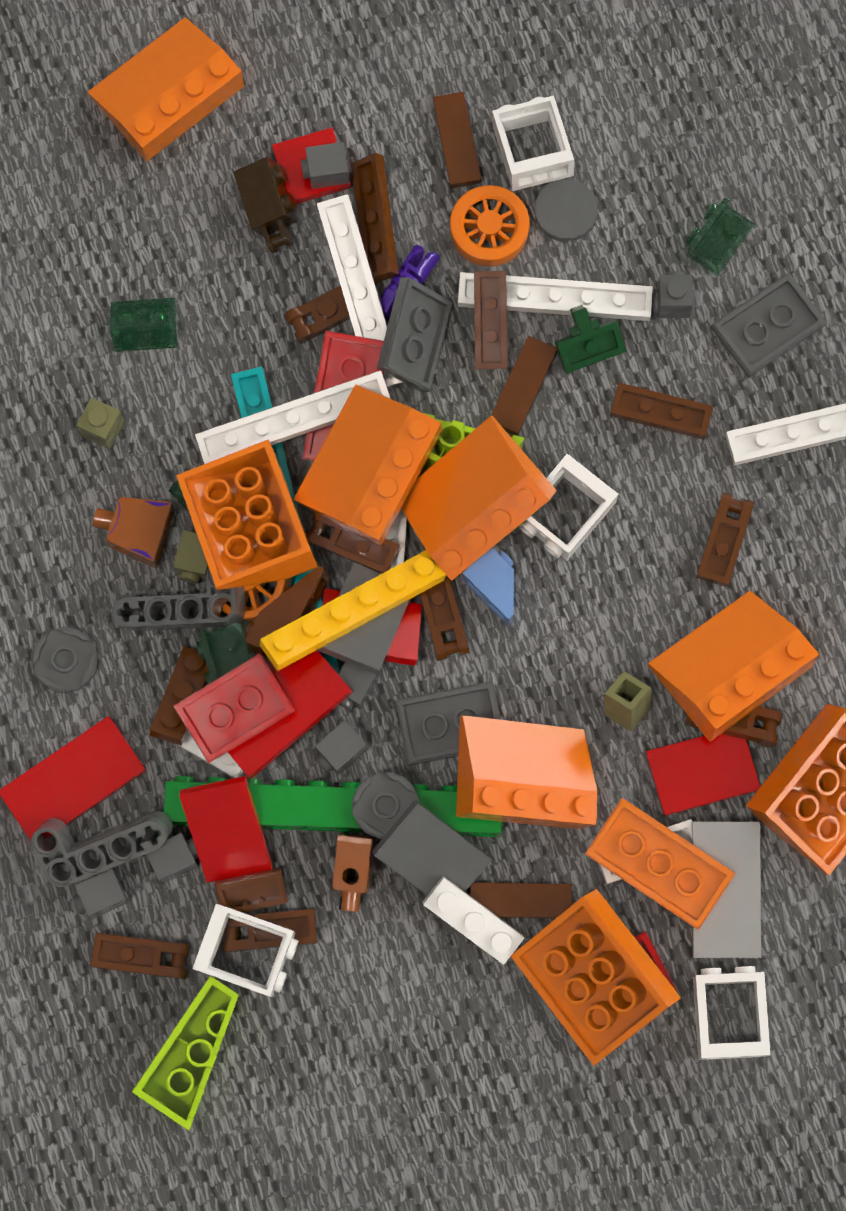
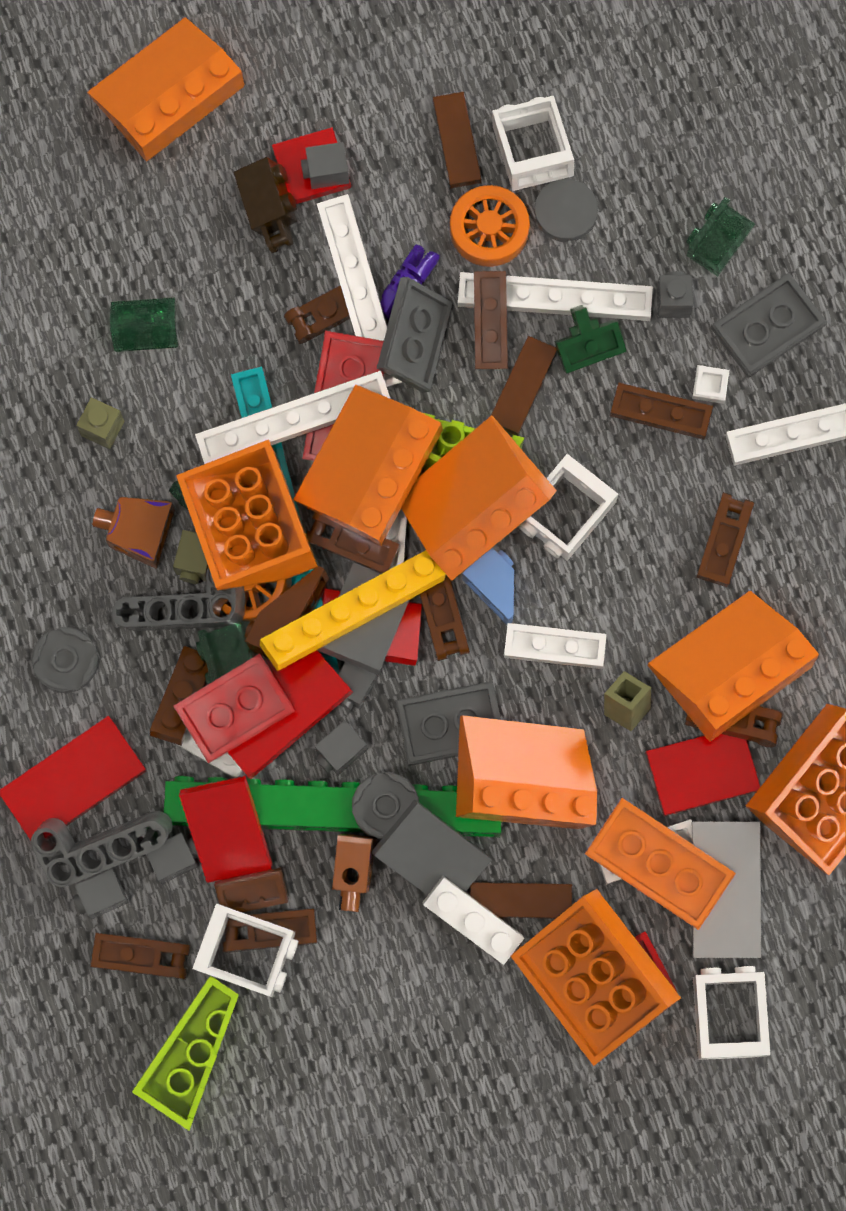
(375, 216): reddish brown plate -> none
(555, 646): none -> white plate
(710, 384): none -> white tile

